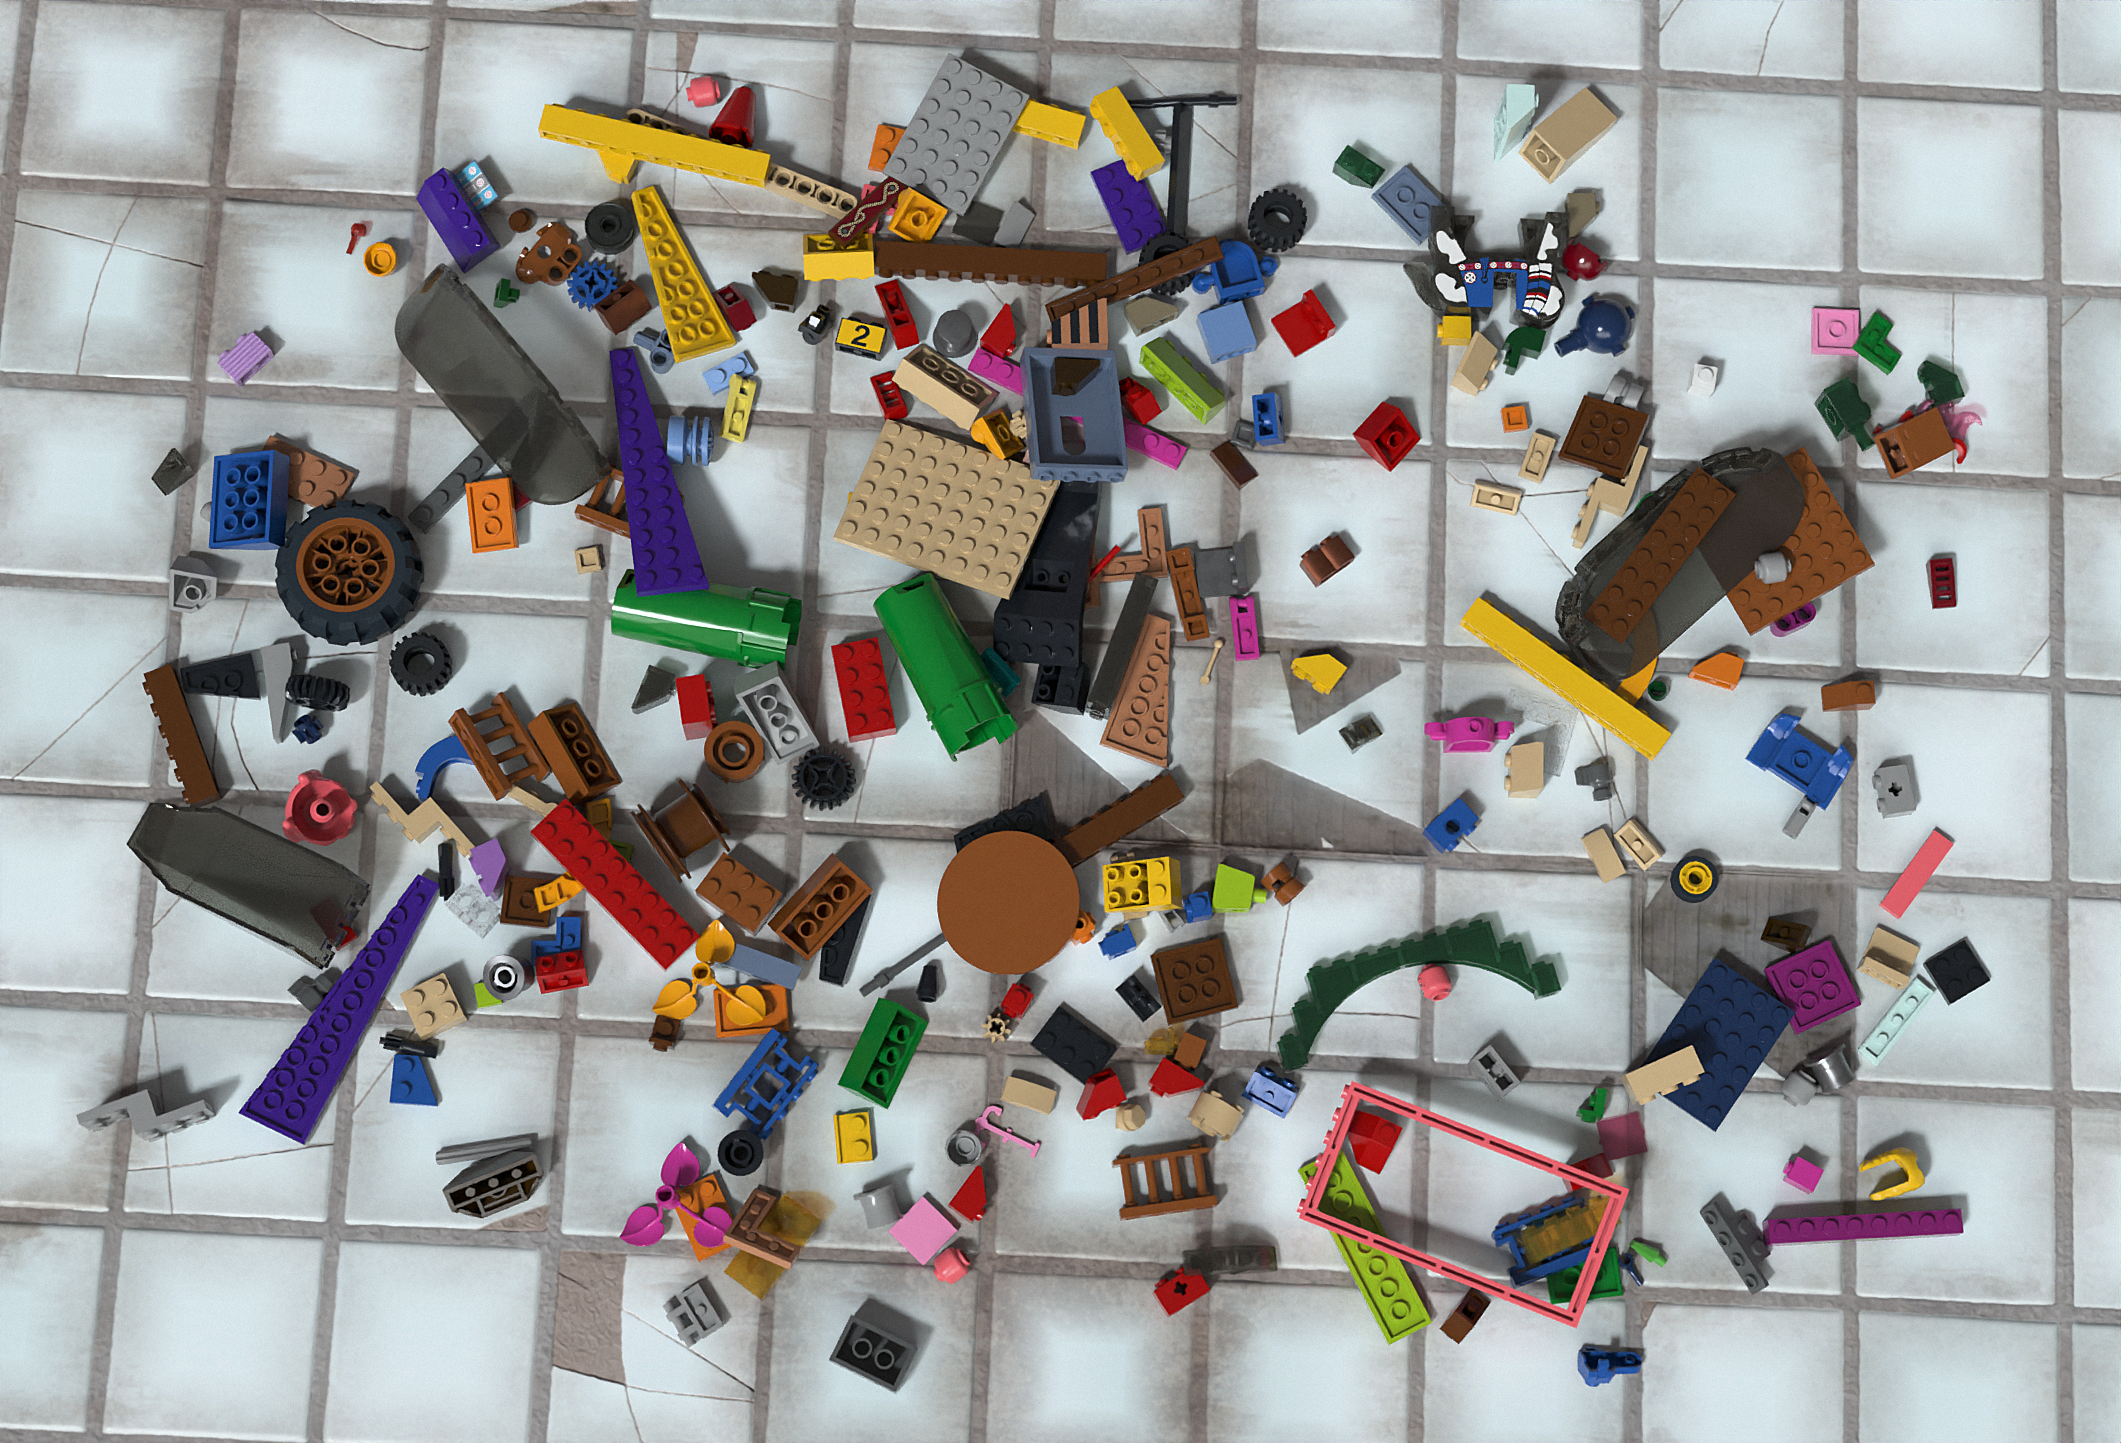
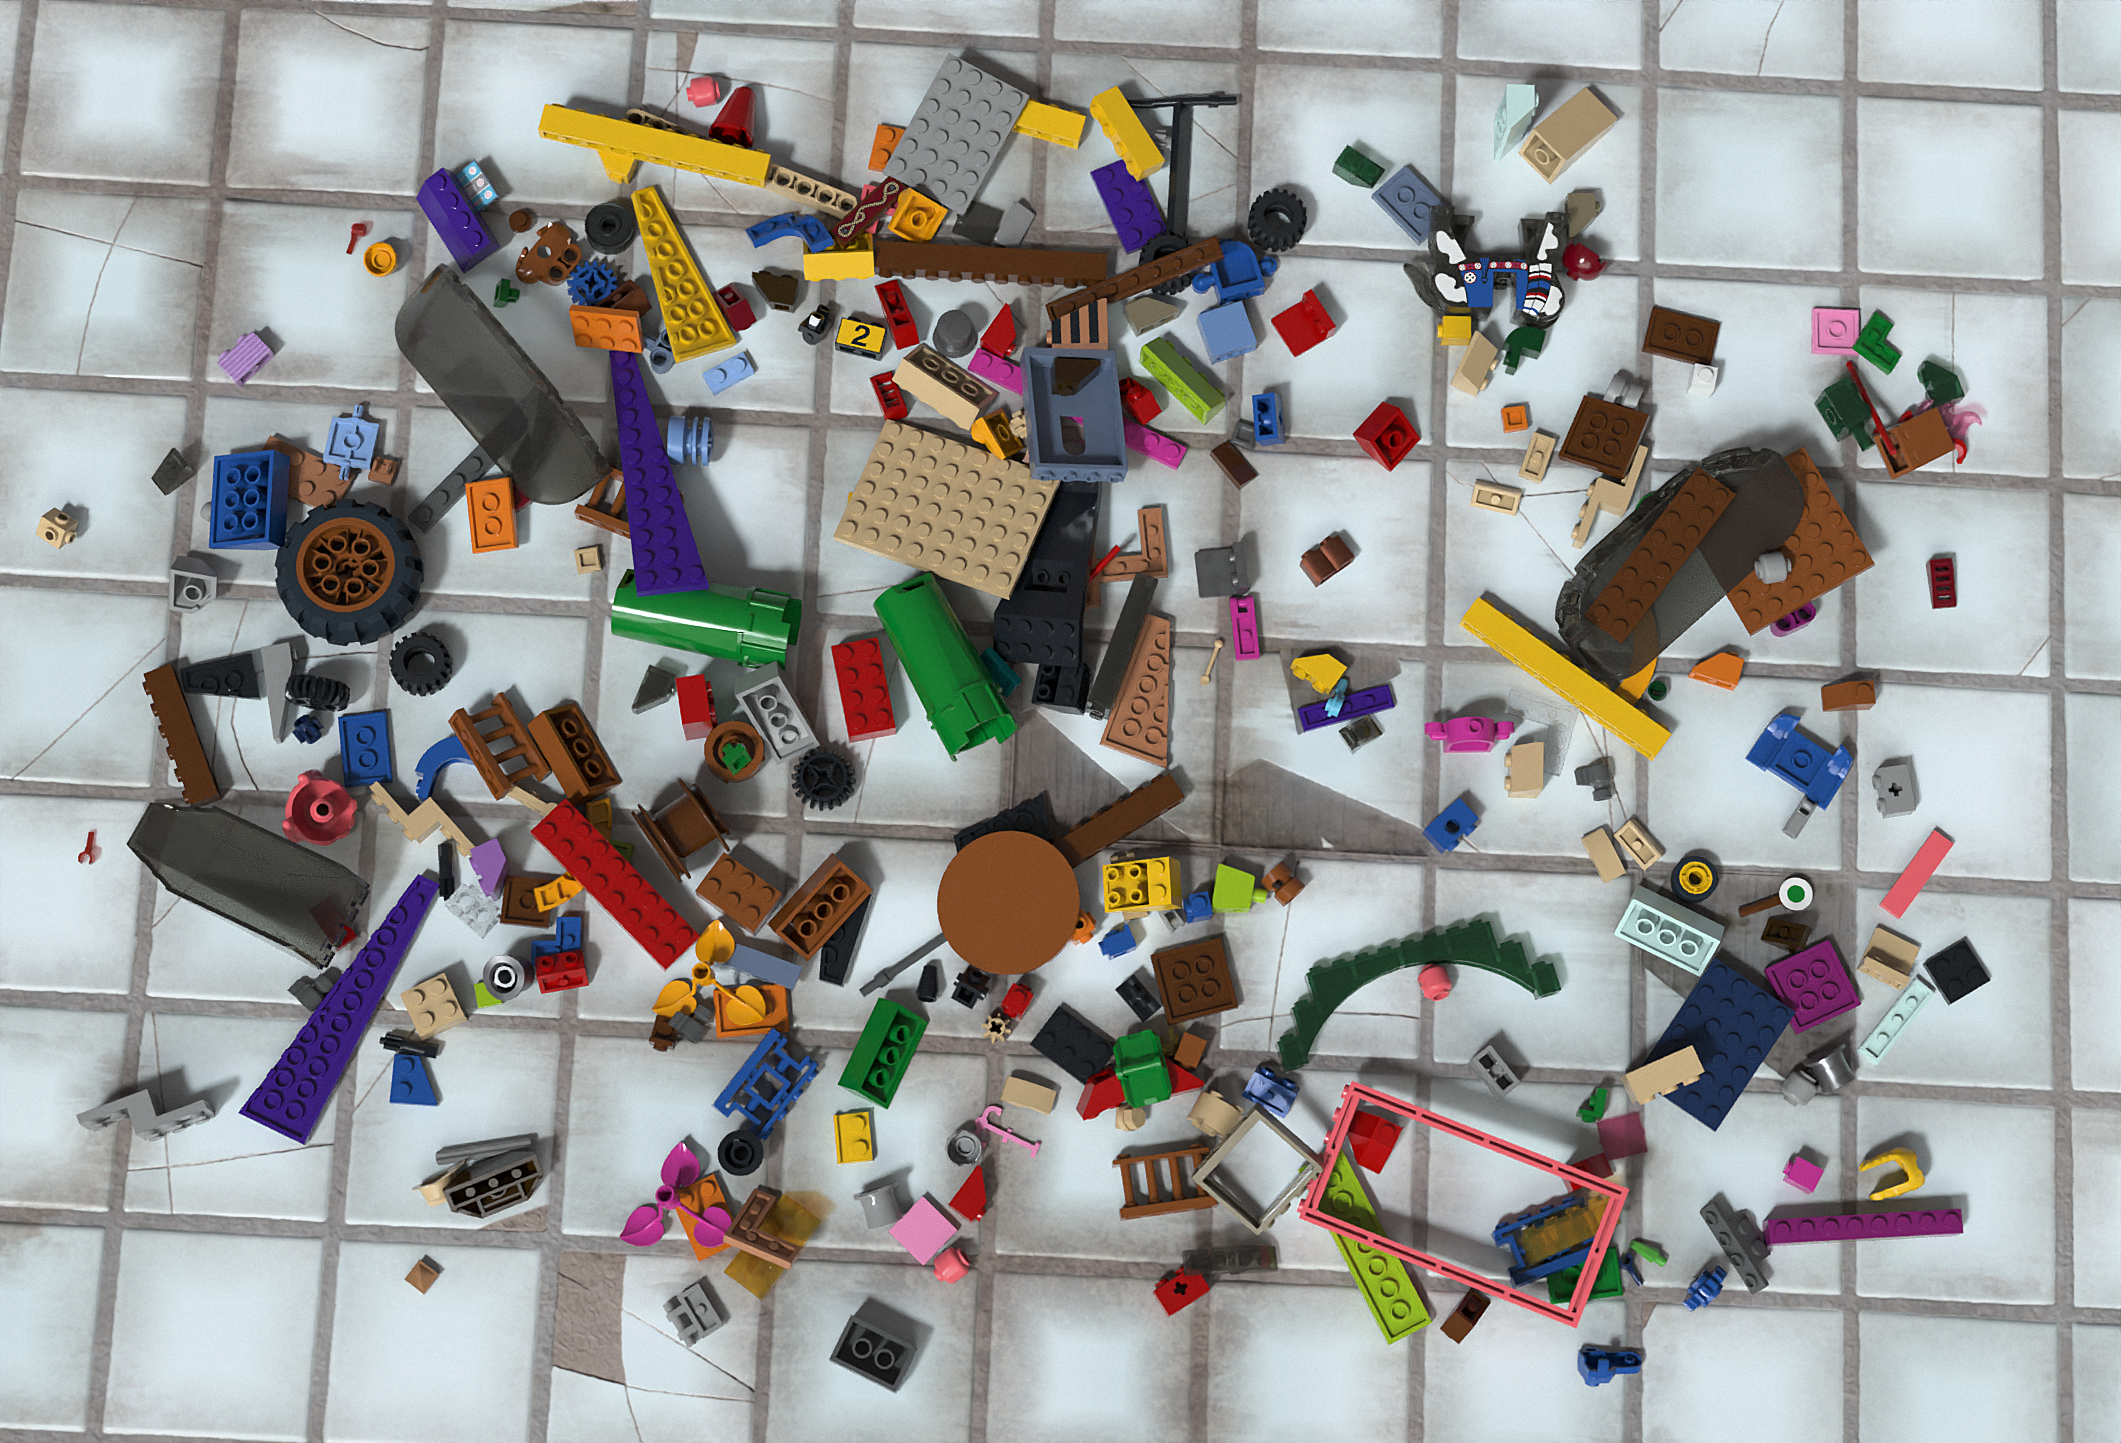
(57, 528): none -> tan brick
(88, 850): none -> clear red hand
(351, 443): none -> light blue plate
(365, 749): none -> blue tile
(382, 471): none -> nougat tile
(422, 1277): none -> medium nougat tile
(433, 1187): none -> tan piece
(607, 328): none -> orange plate
(692, 1027): none -> dark grey piece
(735, 758): none -> green tile
(737, 408): light yellow plate -> none
(806, 228): none -> blue plate
(970, 987): none -> black brick
(1142, 1069): none -> green shield
(1186, 594): dark orange slope -> none
(1282, 1203): none -> dark tan window
(1335, 704): none -> medium azure plate
(1353, 707): none -> dark purple tile
(1600, 327): dark blue piece -> none
(1669, 930): none -> light aqua slope
(1680, 337): none -> reddish brown tile
(1704, 1288): none -> blue gear
(1793, 894): none -> piece
(1875, 416): none -> red axle

